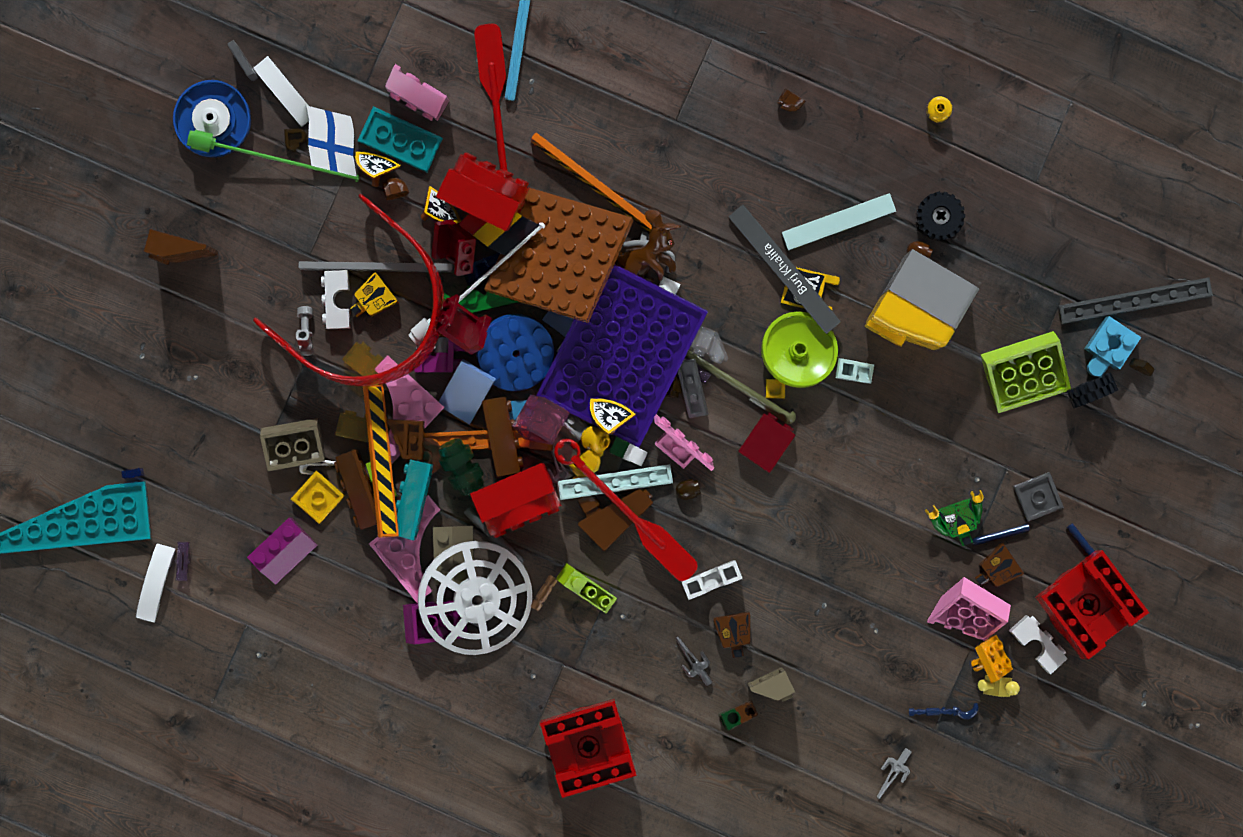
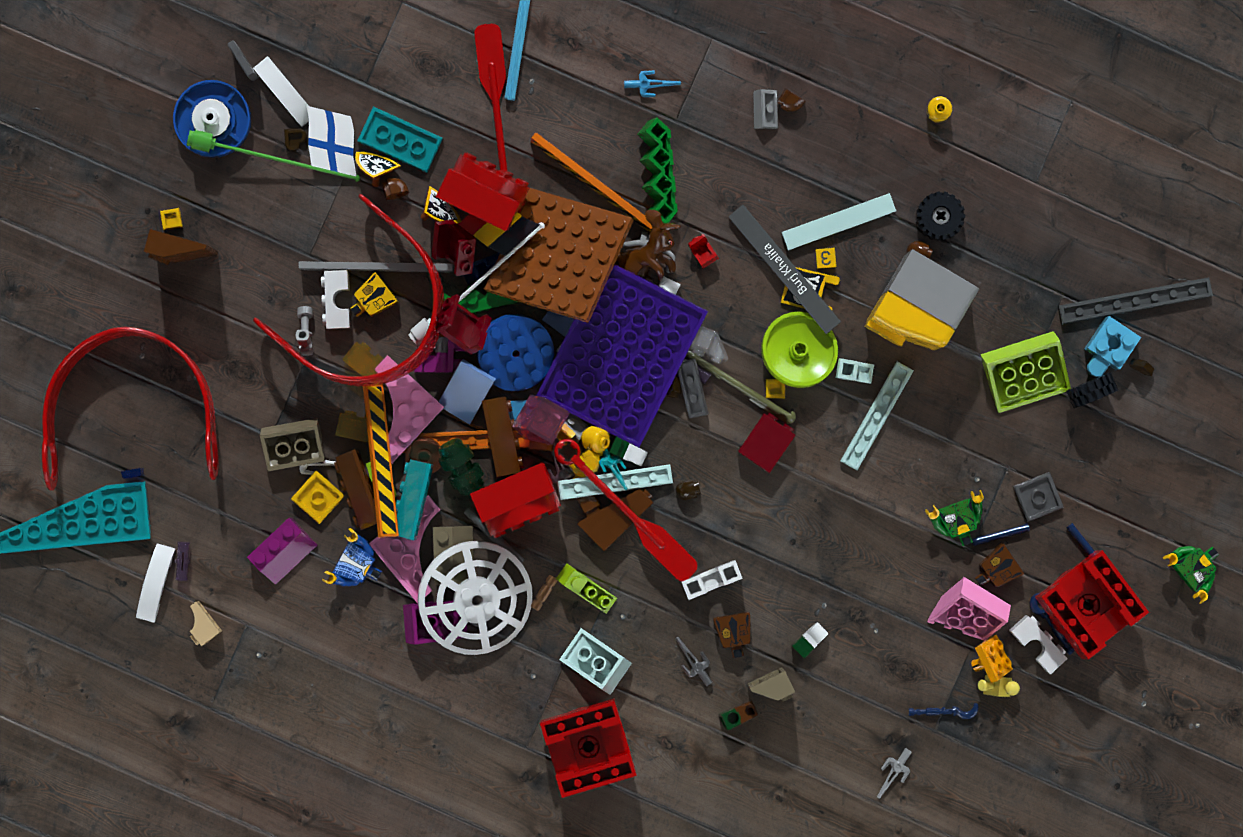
(70, 361): none -> red piece
(171, 219): none -> yellow tile
(204, 627): none -> tan arch
(354, 563): none -> torso
(408, 437): reddish brown wing -> none
(416, 96): bright pink wedge -> none
(565, 433): none -> yellow tile
(595, 661): none -> light aqua slope
(609, 414): shield -> none
(611, 462): none -> teal piece
(644, 83): none -> dark azure piece
(659, 162): none -> green brick
(677, 447): bright pink bracket -> none
(702, 251): none -> red bracket
(765, 109): none -> light grey slope
(809, 640): none -> leg
(825, 258): none -> yellow tile
(876, 415): none -> light aqua tile
(1035, 608): none -> dark blue piece
(1195, 568): none -> torso

